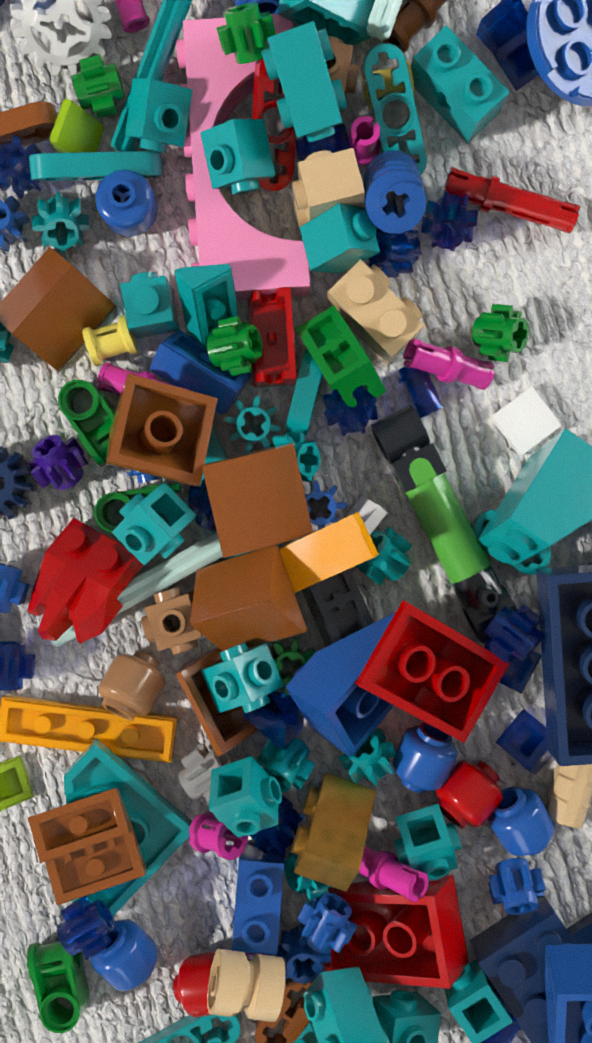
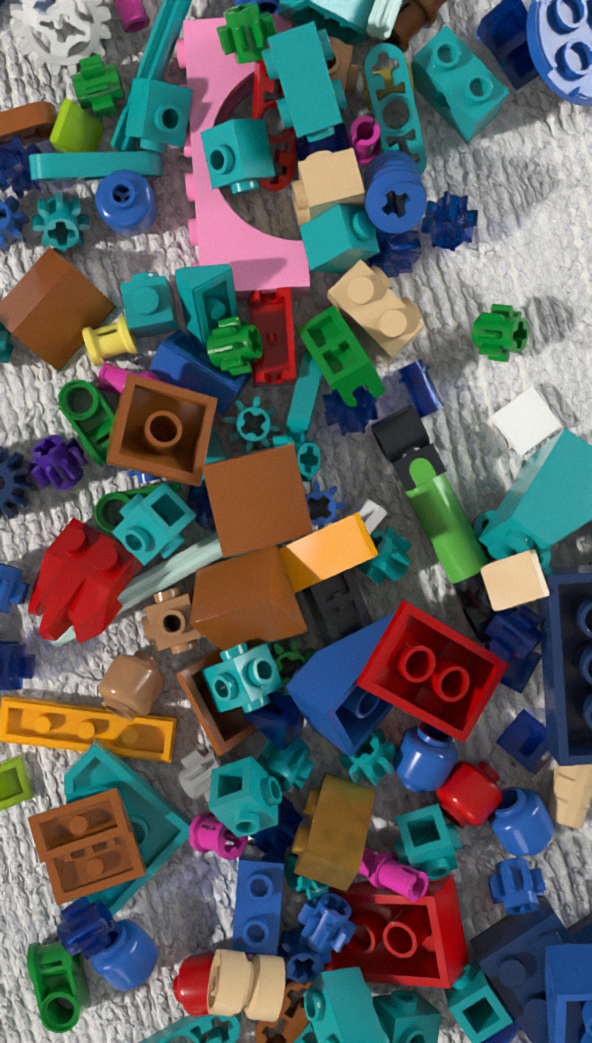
(448, 364): dark pink pin -> none
(514, 580): none -> tan slope
(520, 203): red pin -> none

